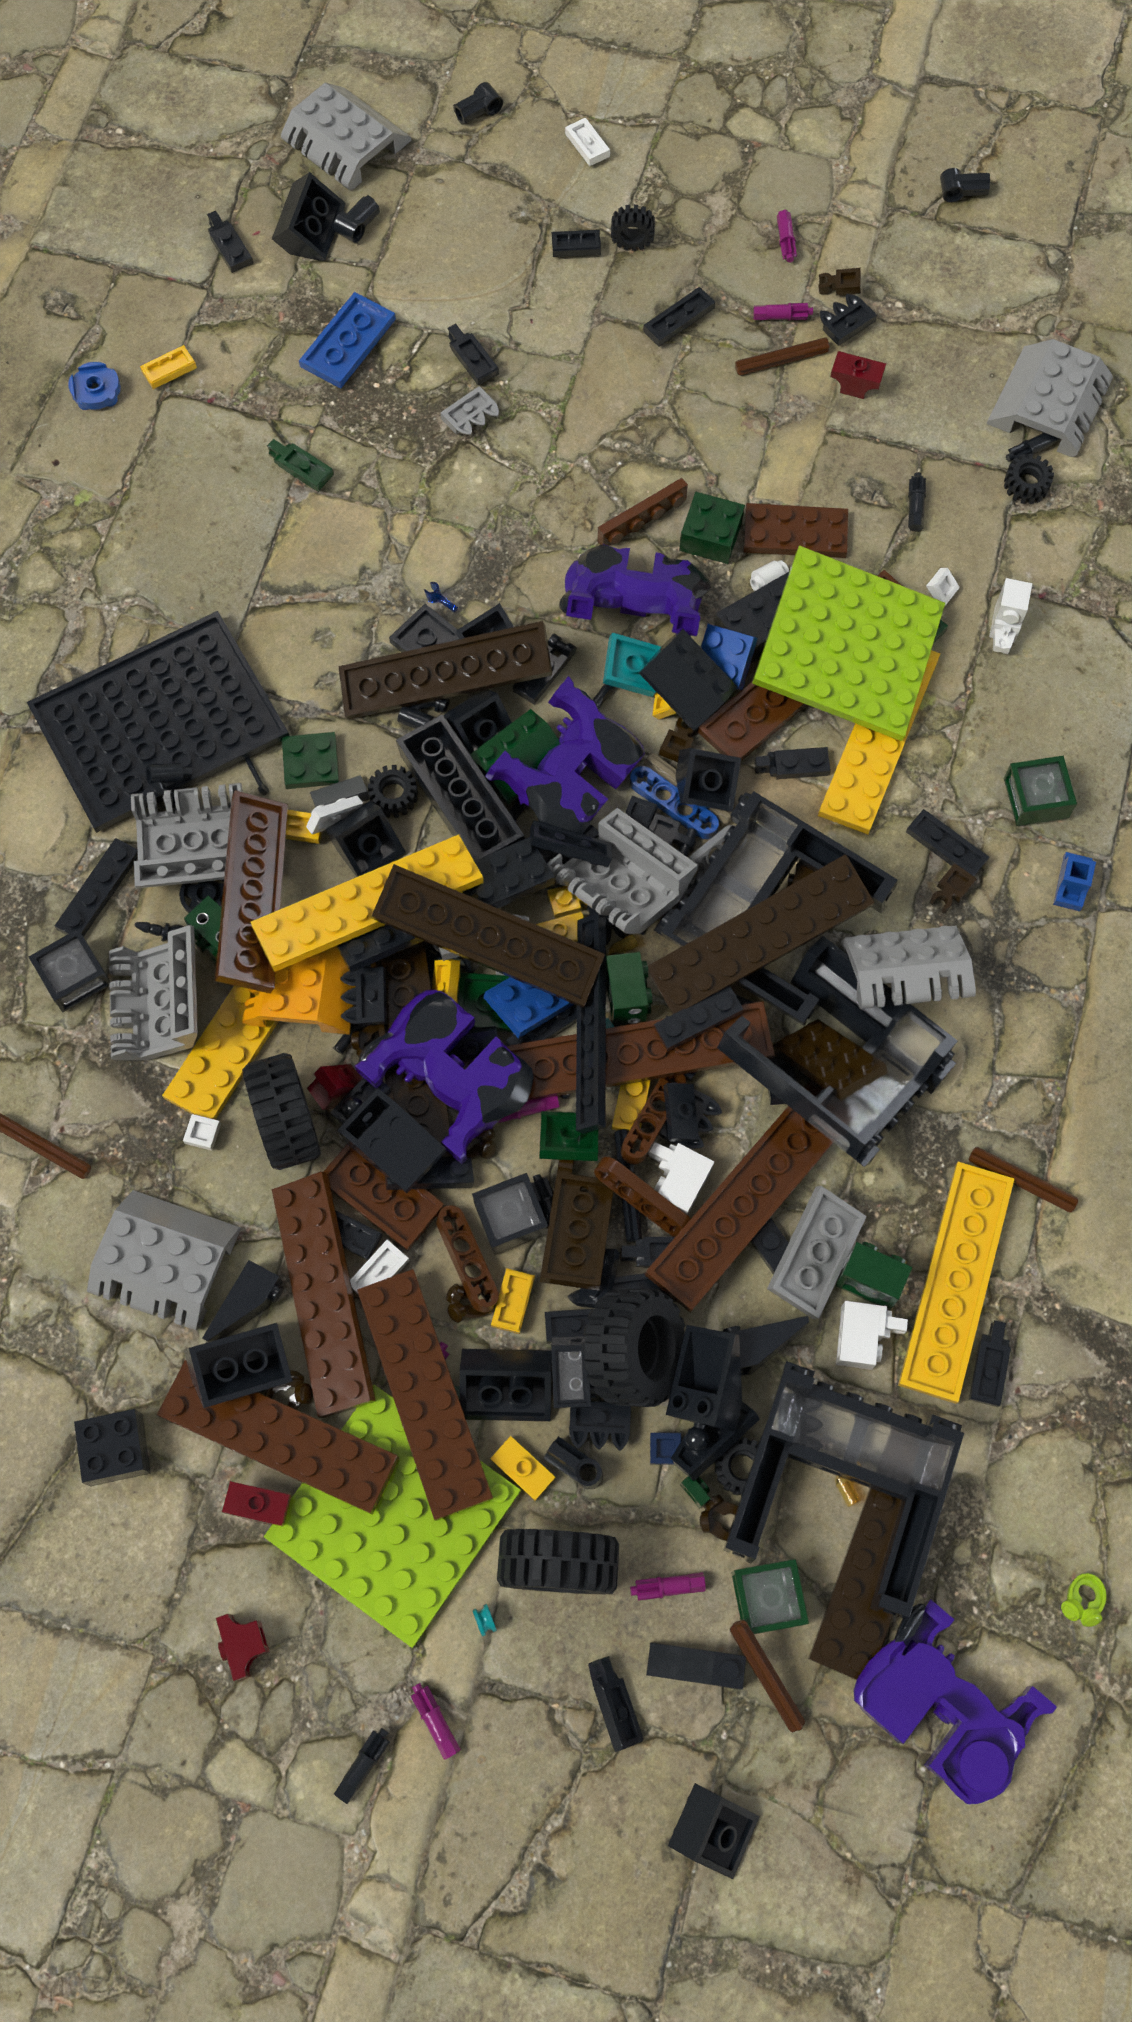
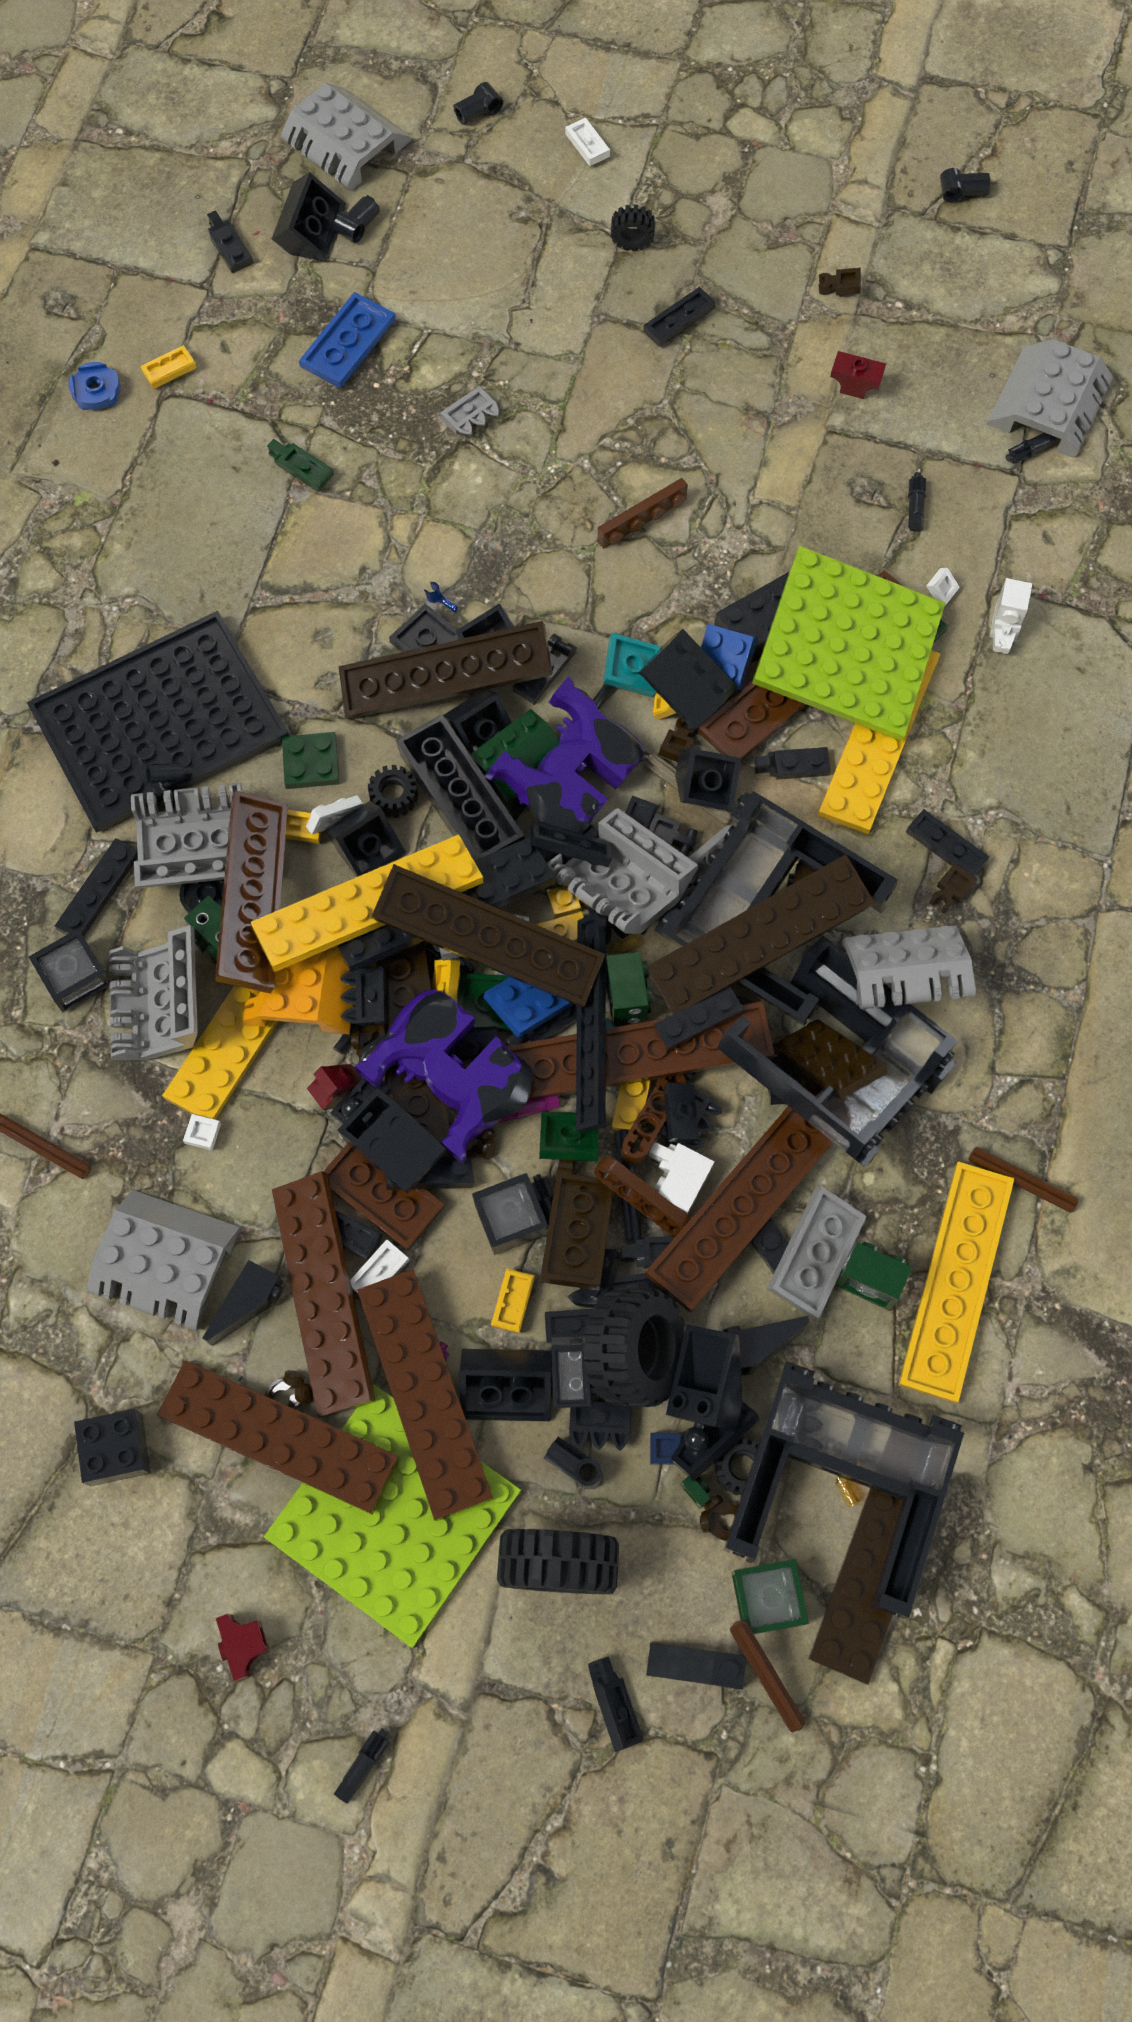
(156, 929): black bar -> none
(238, 1365): black slope -> none
(256, 1504): dark red brick -> none
(263, 789): black hinge -> none
(281, 1111): black tyre -> none
(343, 789): dark grey slope -> none
(414, 718): black plant -> none
(434, 1721): magenta piece -> none
(458, 1311): dark brown piece -> none
(464, 1259): reddish brown beam -> none
(472, 355): black hinge -> none
(484, 1620): teal bush -> none
(522, 1468): yellow plate -> none
(576, 243): black plate -> none
(604, 581): dark purple animal -> none
(668, 1586): magenta piece -> none
(671, 805): blue beam -> none
(711, 527): dark green piece -> none
(713, 1831): black slope -> none
(767, 574): white brick -> none
(782, 356): reddish brown axle -> none
(786, 234): magenta piece -> none
(786, 527): reddish brown plate -> none
(788, 311): magenta piece -> none
(848, 319): black plate -> none
(861, 1330): white hinge -> none
(913, 1675): dark purple animal -> none
(990, 1366): black hinge -> none
(1031, 467): black tyre -> none
(1040, 790): piece -> none
(1072, 1606): lime piece -> none
(1074, 881): blue brick -> none

